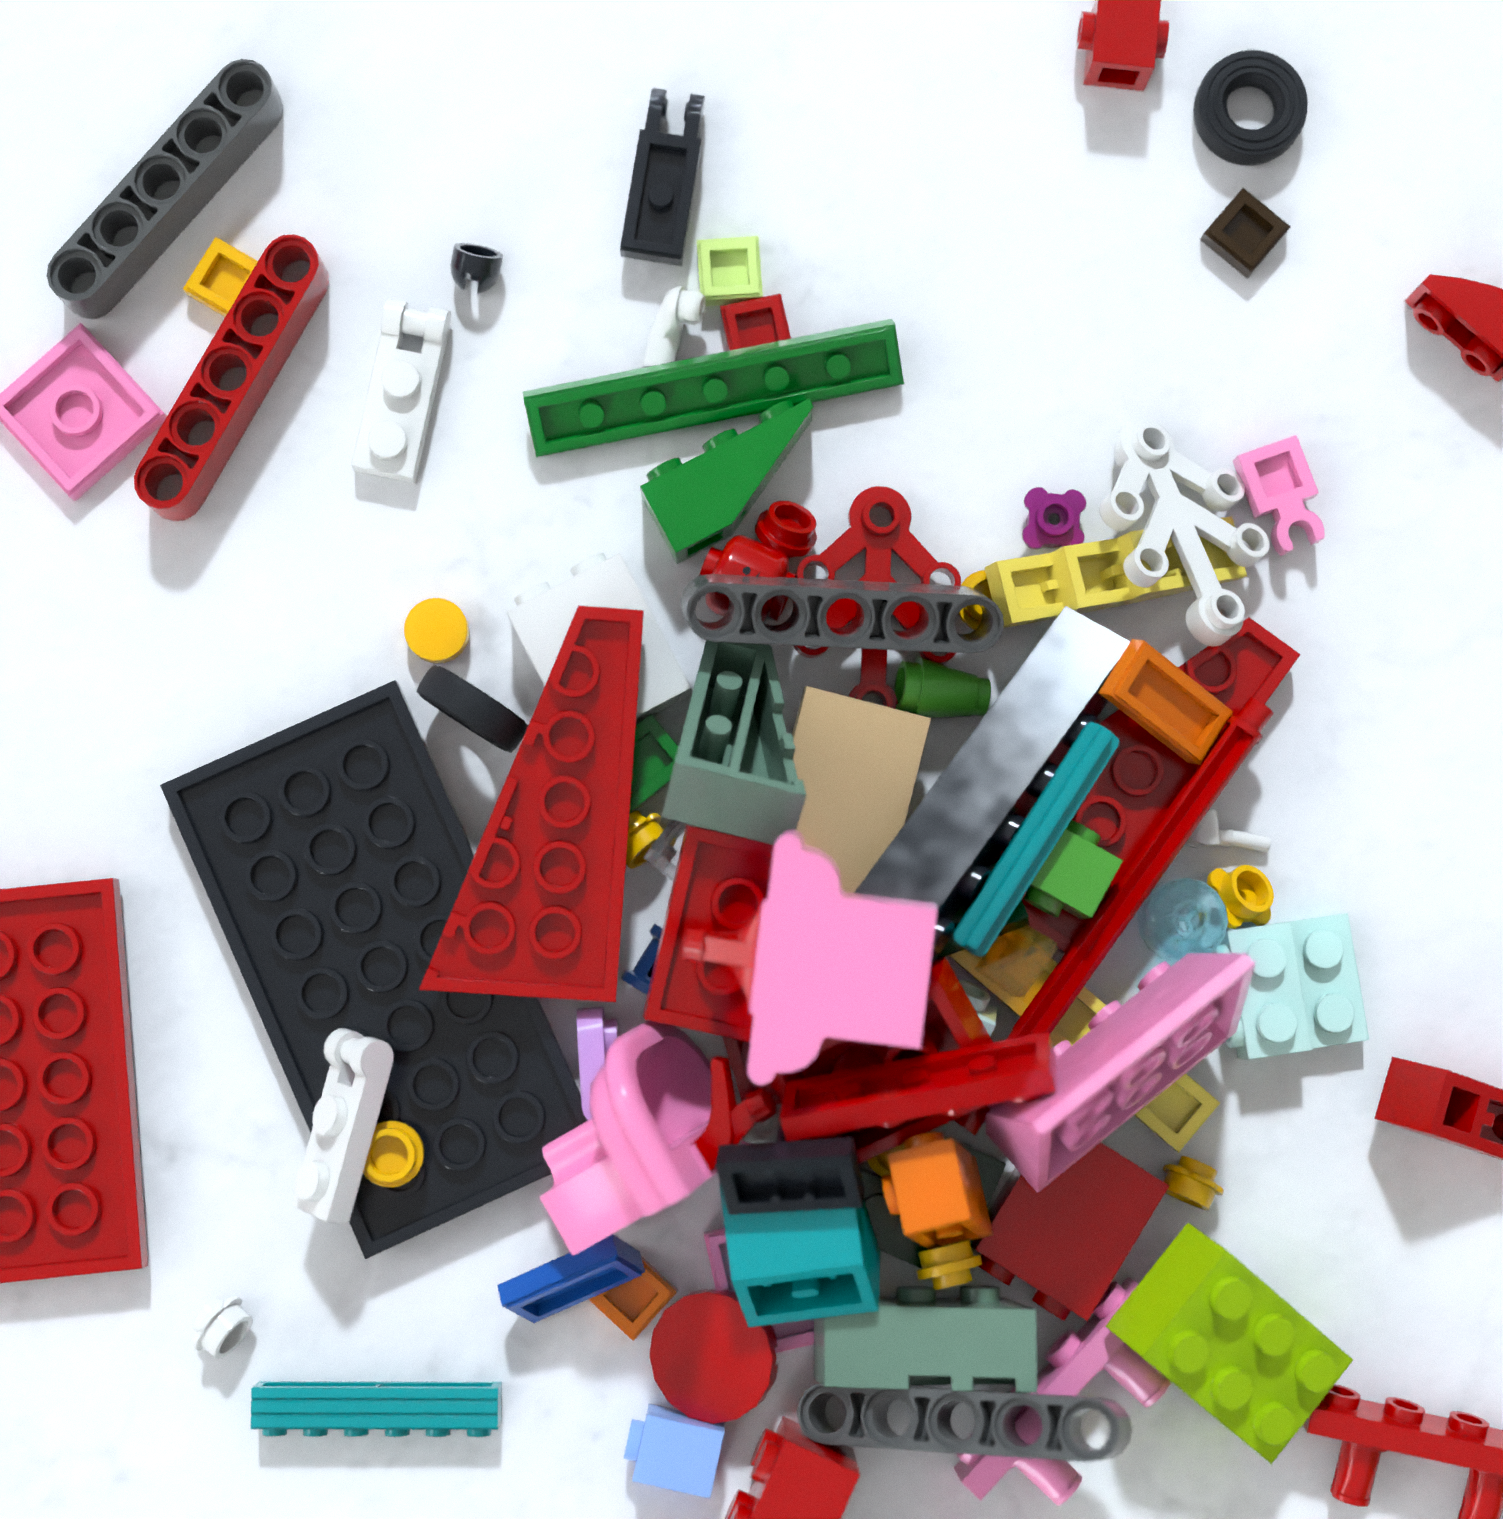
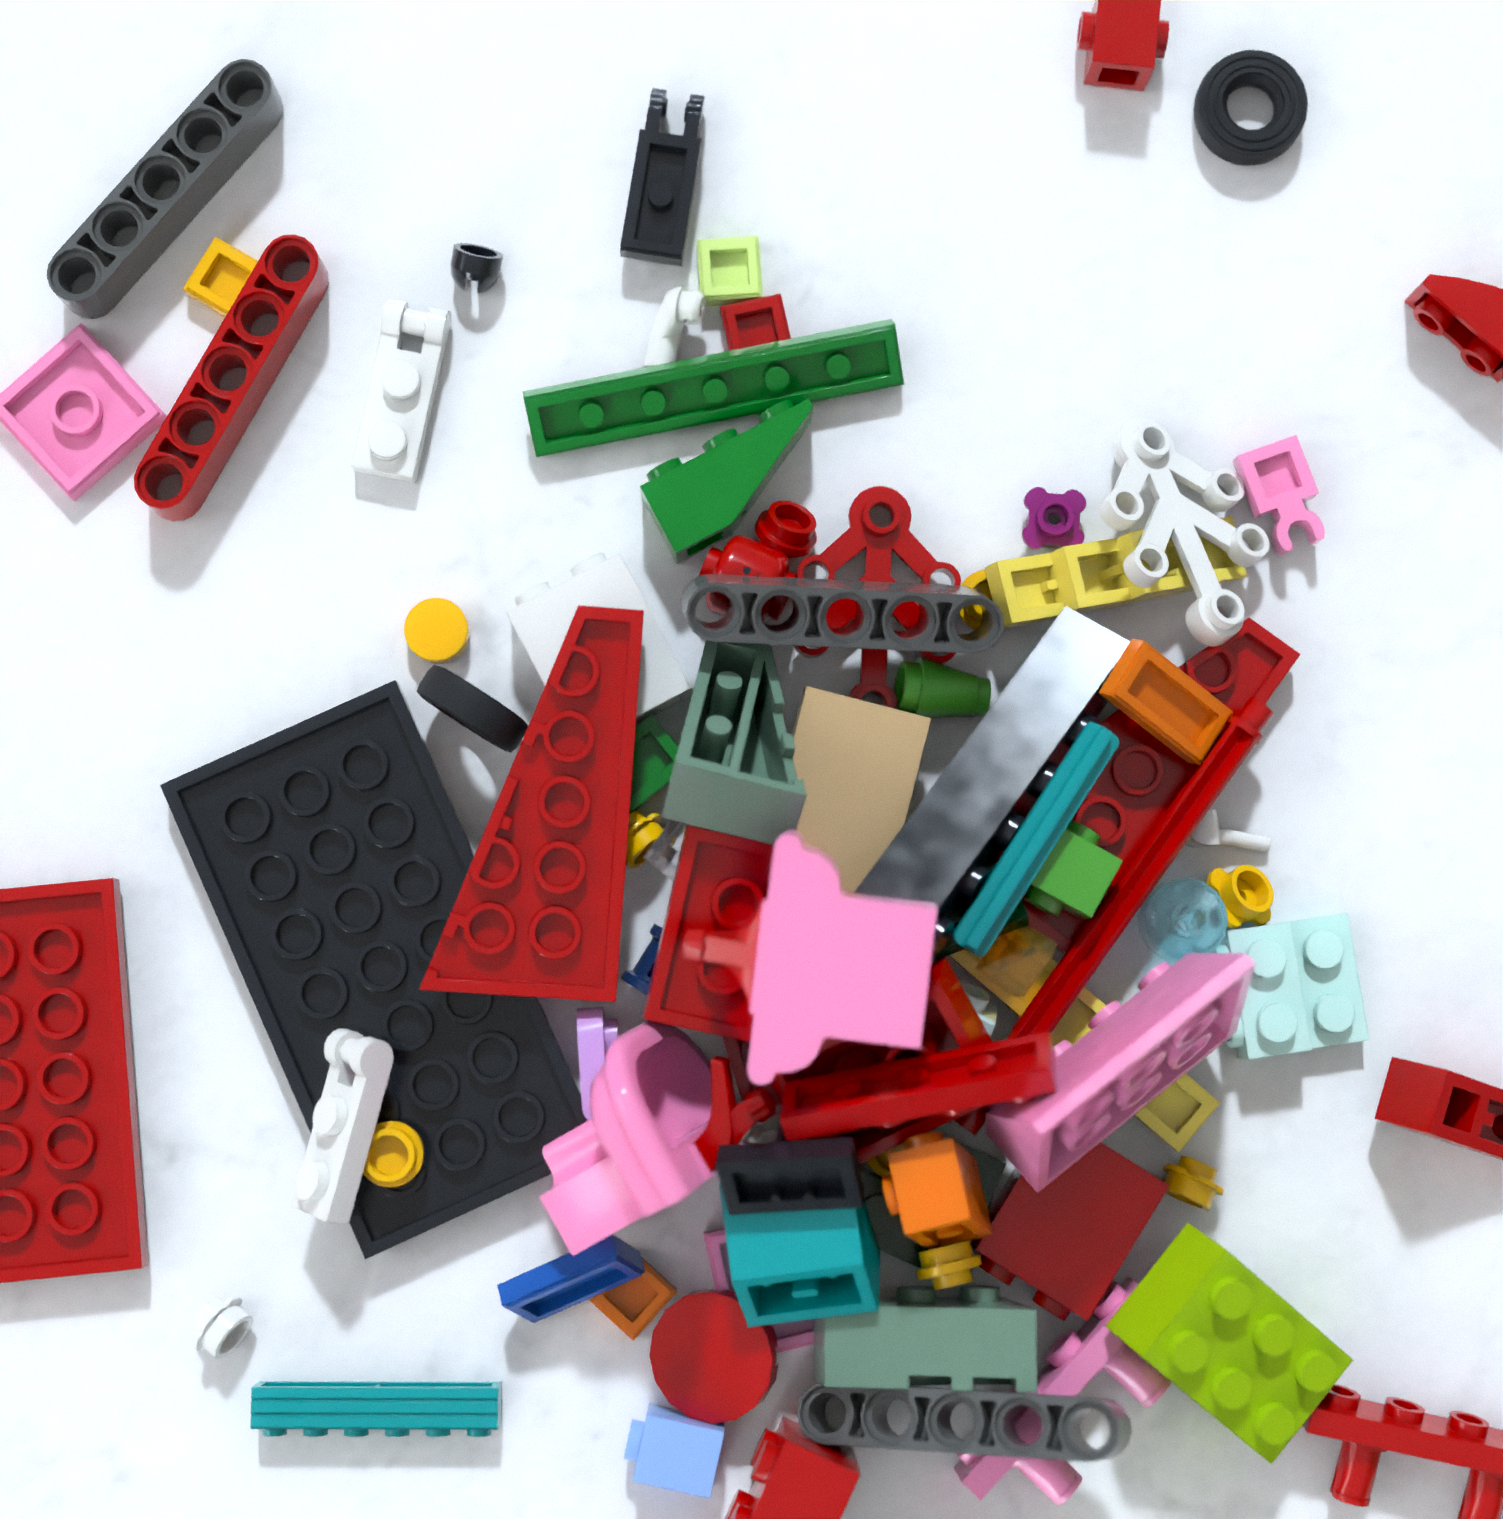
(1245, 233): dark brown tile -> none

